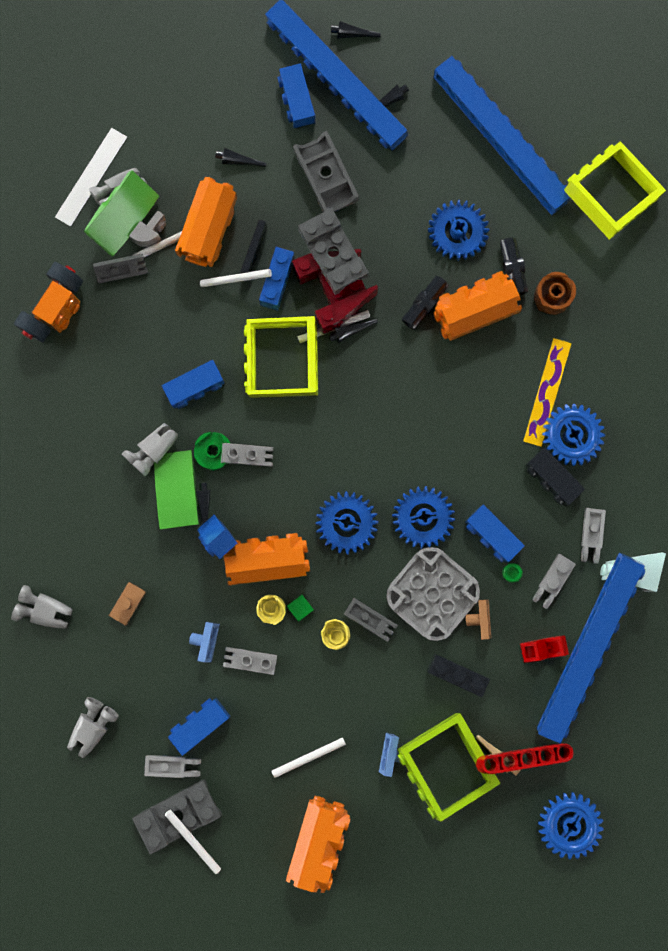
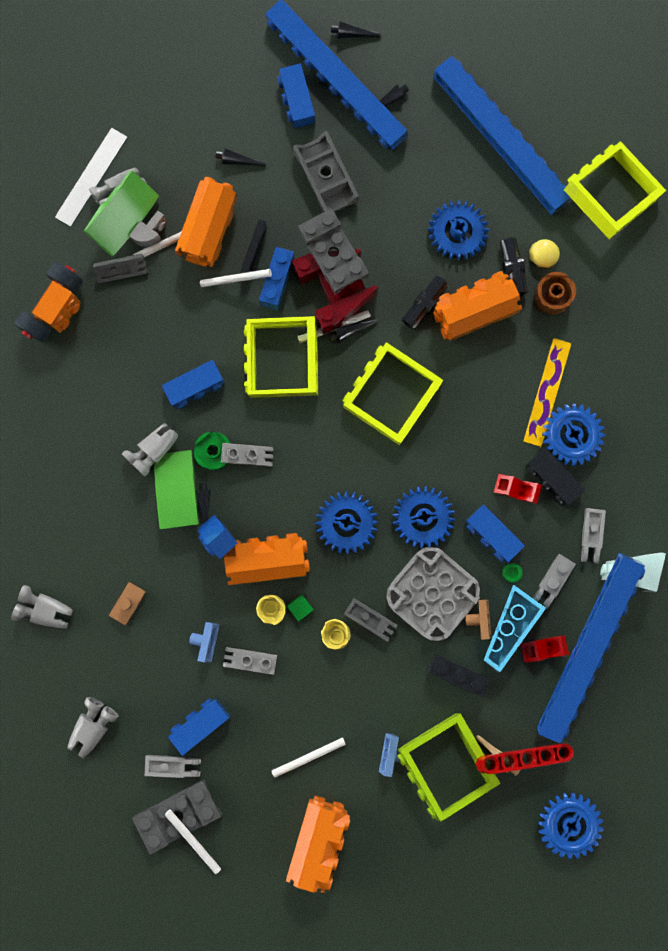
(361, 381): none -> neon yellow window
(513, 626): none -> medium azure wedge
(517, 489): none -> red slope
(544, 253): none -> light yellow hair

